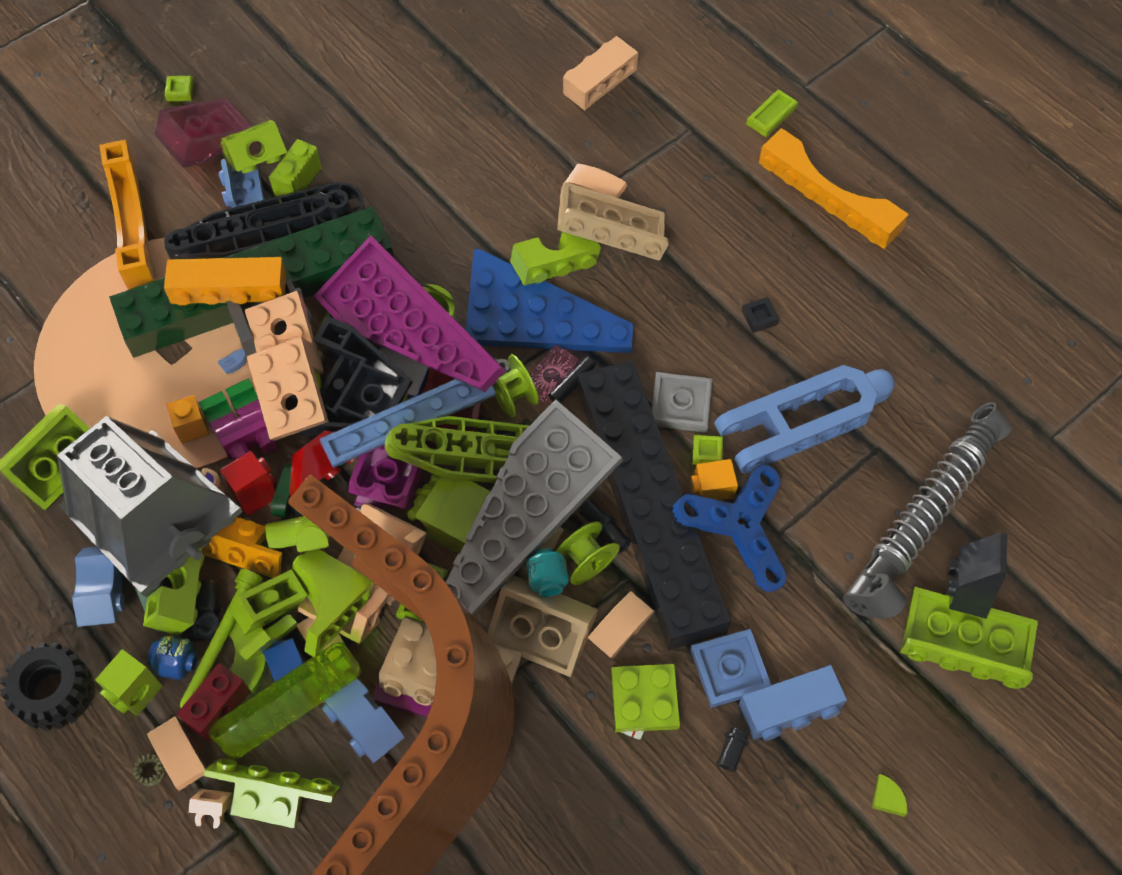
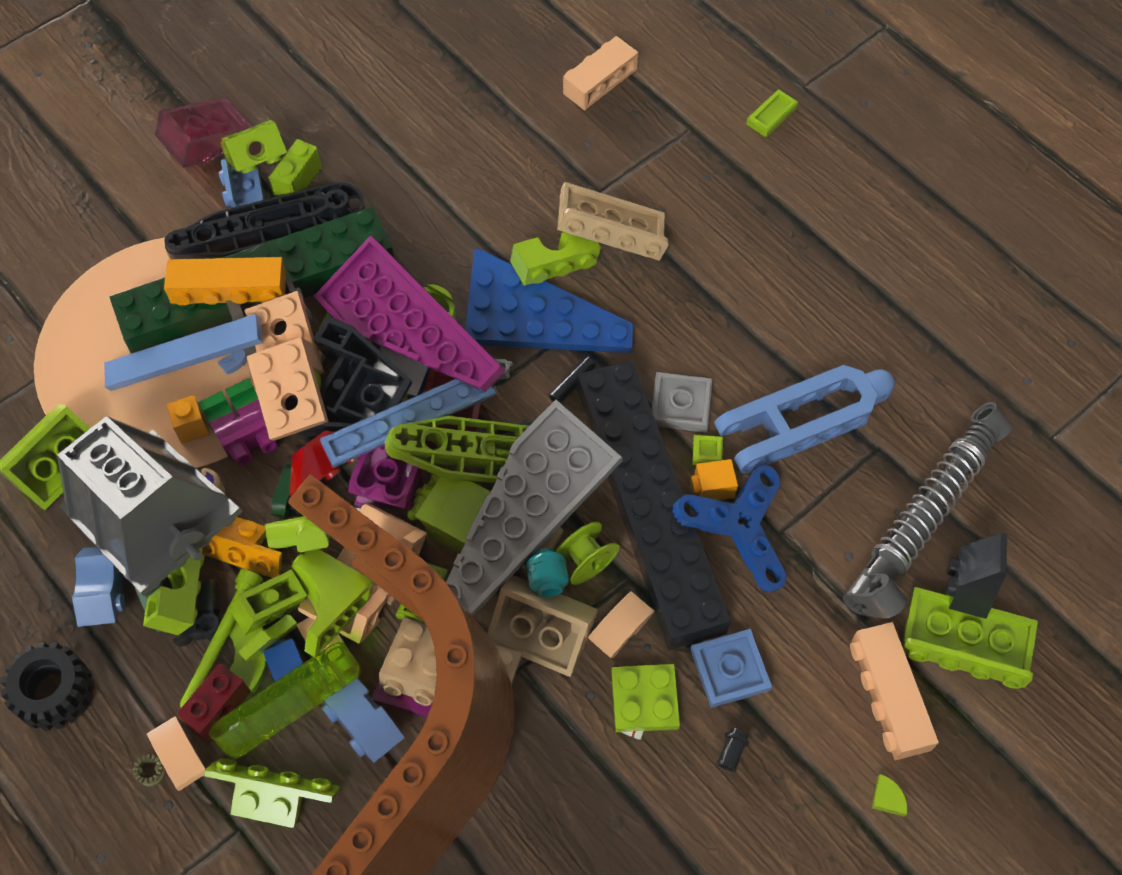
(128, 684): lime brick -> none
(132, 241): light orange arch -> none
(172, 657): blue head -> none
(179, 88): lime tile -> none
(183, 352): none -> medium blue tile
(210, 803): light nougat tile -> none
(250, 482): red brick -> none
(514, 386): lime piece -> none
(552, 371): clear pink tile -> none
(597, 180): light nougat slope -> none
(610, 530): black pin -> none
(760, 315): black plate -> none
(792, 703): medium blue brick -> none
(873, 218): light orange arch -> none
(893, 691): none -> light nougat brick

